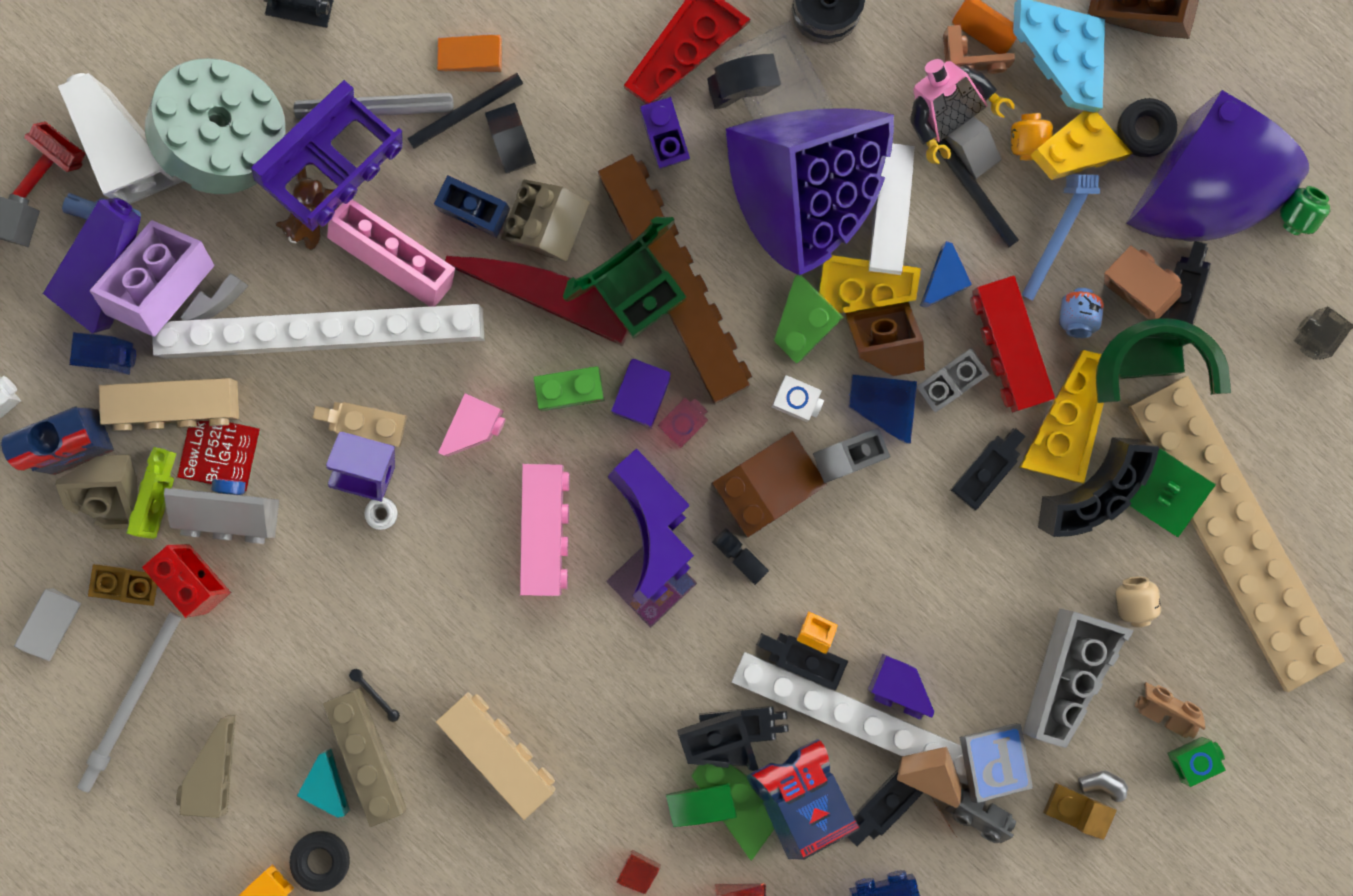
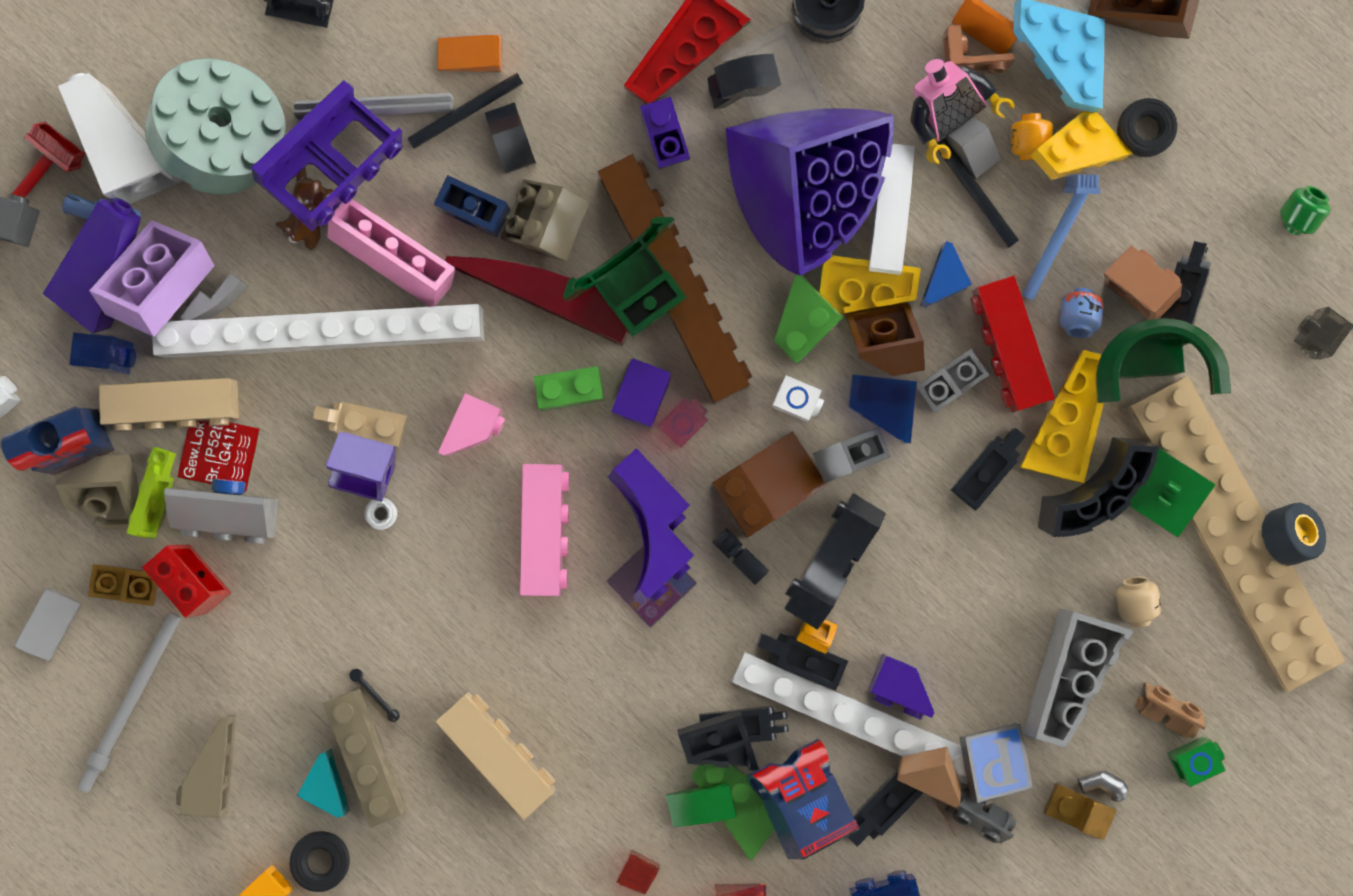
(826, 573): none -> black brick
(1221, 174): dark purple brick -> none
(1294, 534): none -> black wheel

